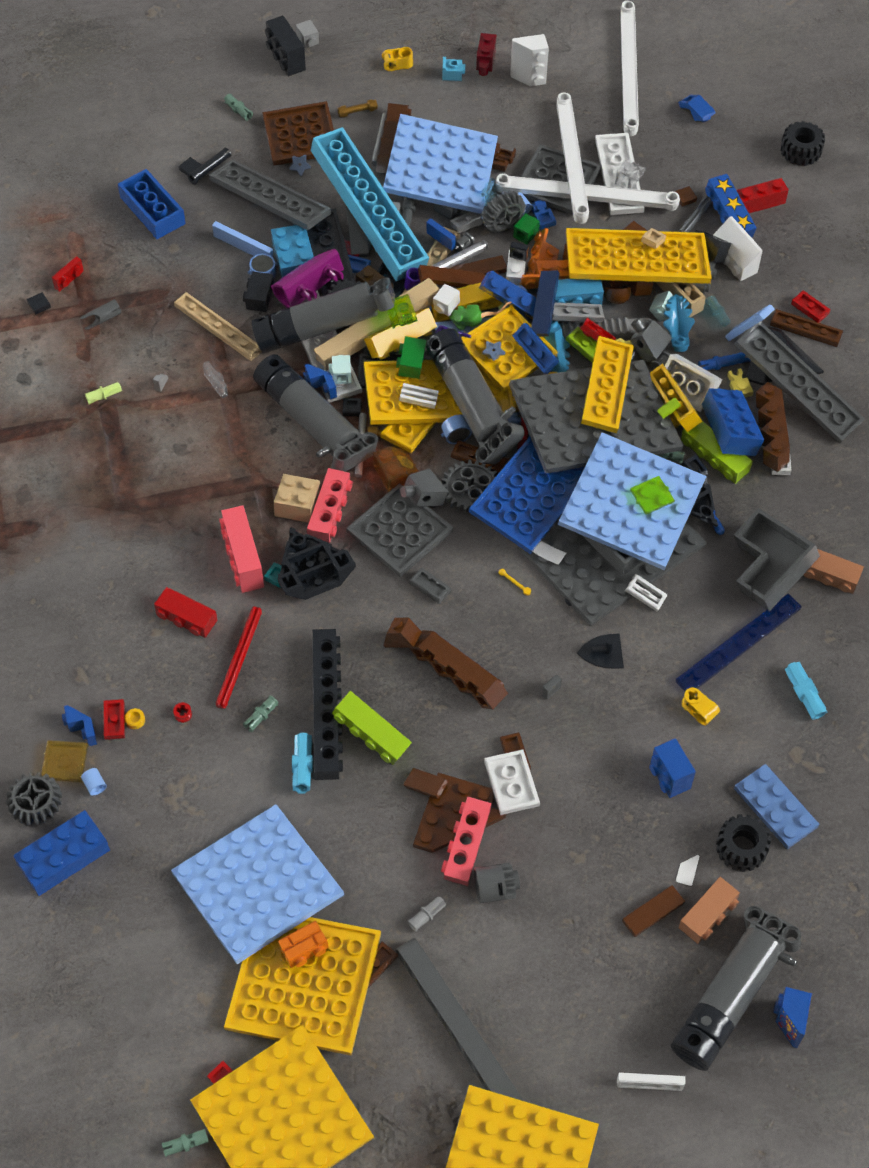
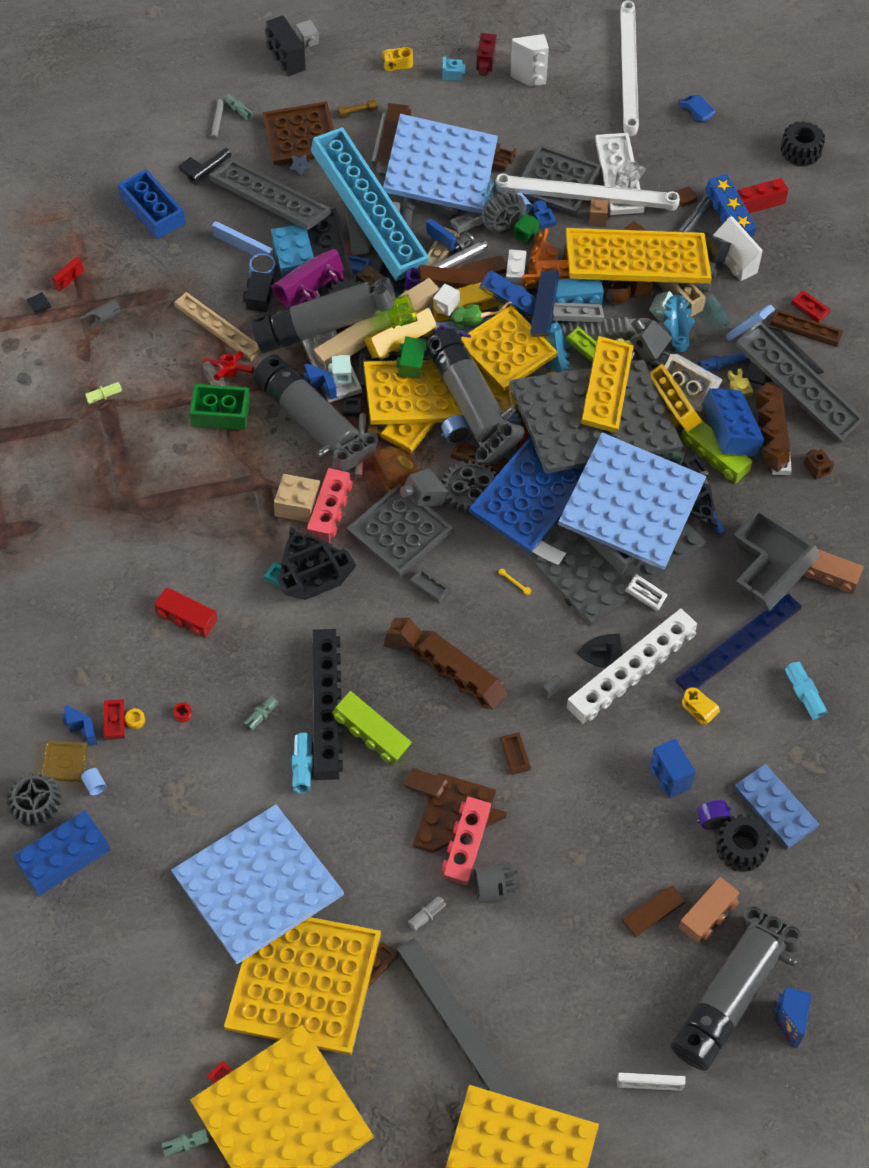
(160, 381): light grey tile -> none
(217, 119): none -> light grey bar
(220, 406): none -> green brick
(229, 365): none -> red bar
(238, 658): red axle -> none
(241, 549): coral brick -> none
(303, 944): orange brick -> none
(419, 393): white tile -> none
(493, 354): sand blue plate -> none
(511, 782): white tile -> none
(519, 251): black tile -> none
(535, 348): blue plate -> none
(572, 158): white piece -> none
(593, 330): red plate -> none
(598, 213): none -> medium nougat brick
(652, 495): clear neon green piece -> none
(653, 238): tan plate -> none
(668, 408): lime piece -> none
(678, 622): none -> white brick
(687, 871): white sticker -> none
(713, 814): none -> dark purple piece
(818, 463): none -> reddish brown brick

